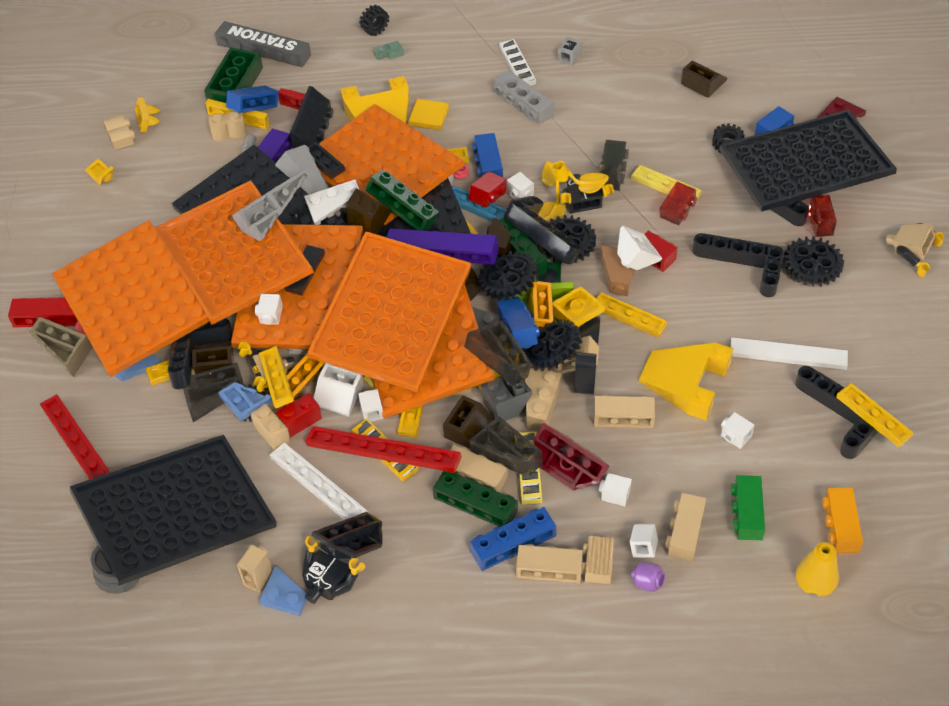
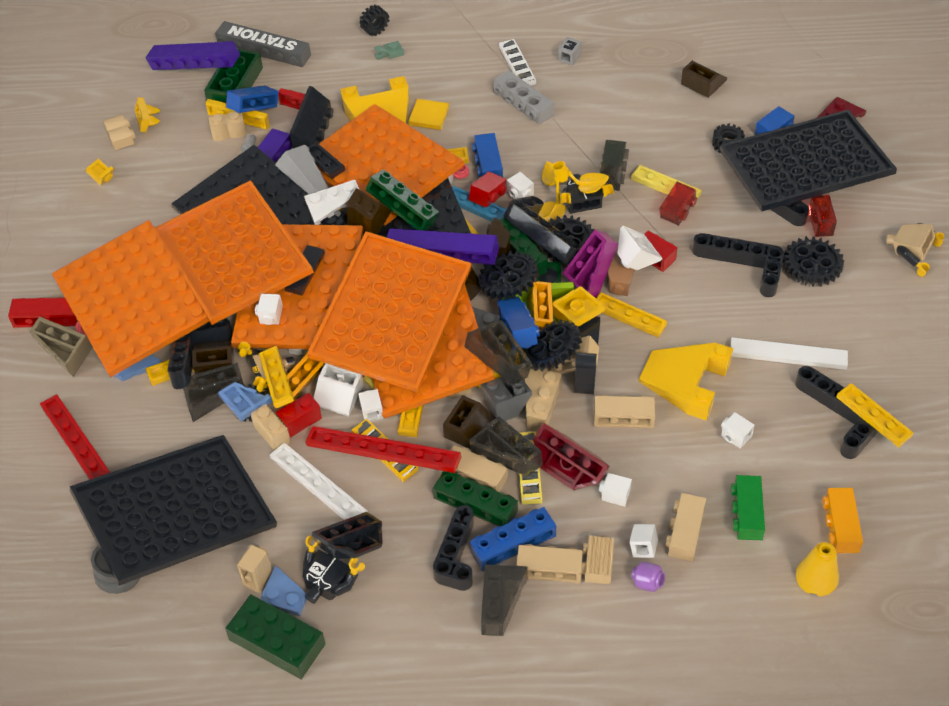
(193, 55): none -> dark purple brick
(260, 214): light grey wedge -> none
(275, 636): none -> dark green brick
(456, 545): none -> black beam
(500, 594): none -> clear smoke wedge
(592, 262): none -> magenta wedge

